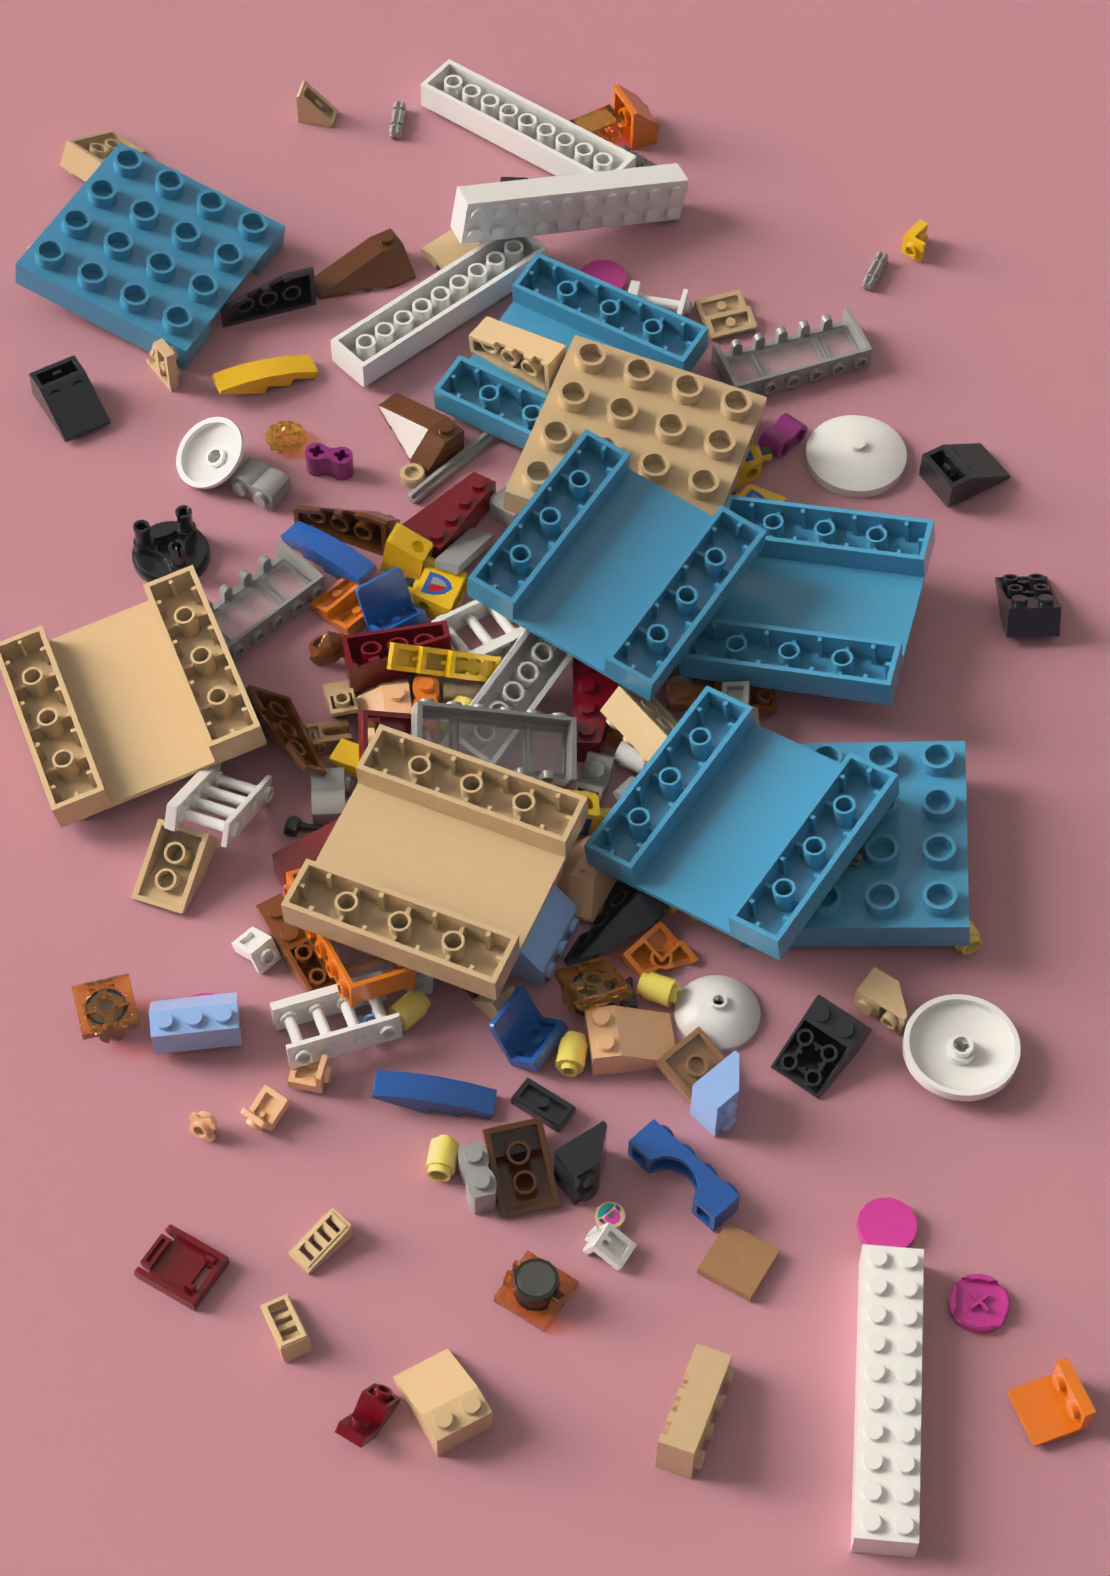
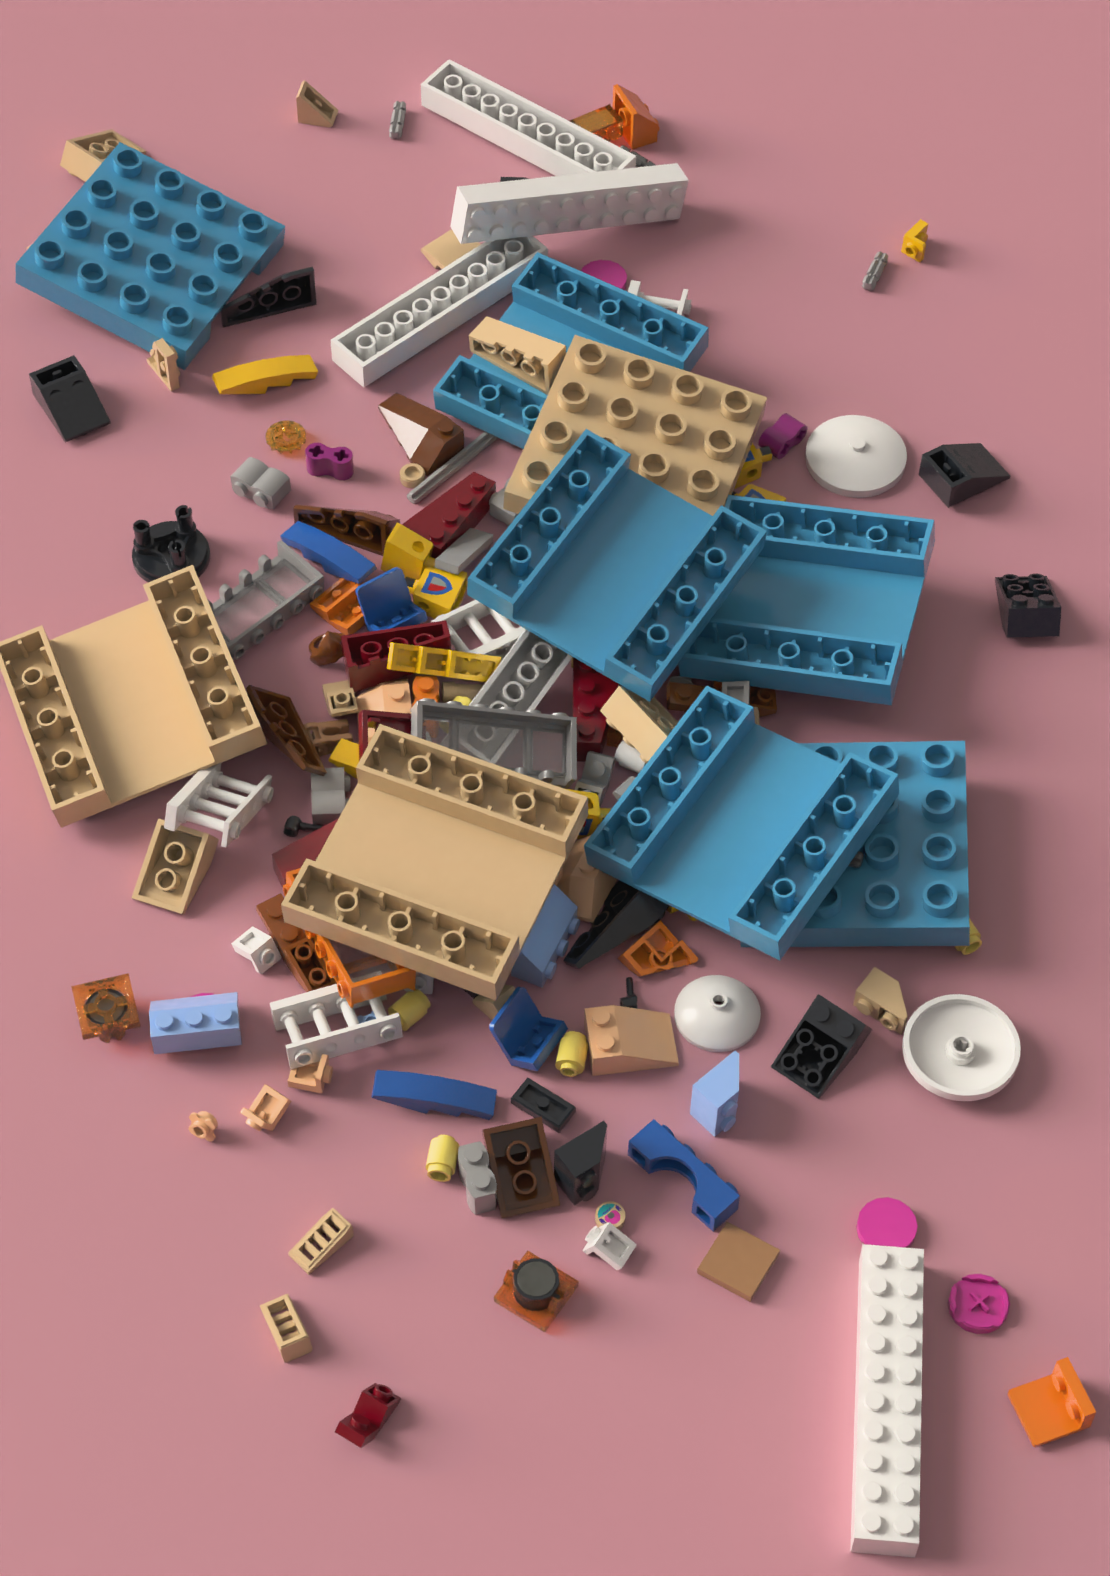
(177, 1265): dark red container -> none
(210, 453): white dish -> none
(373, 263): reddish brown wedge -> none
(444, 1401): tan slope -> none
(593, 985): clear orange piece -> none
(658, 989): light yellow brick -> none
(689, 1061): medium nougat tile -> none
(694, 1407): tan wedge -> none
(725, 314): tan slope -> none
(794, 357): window -> none

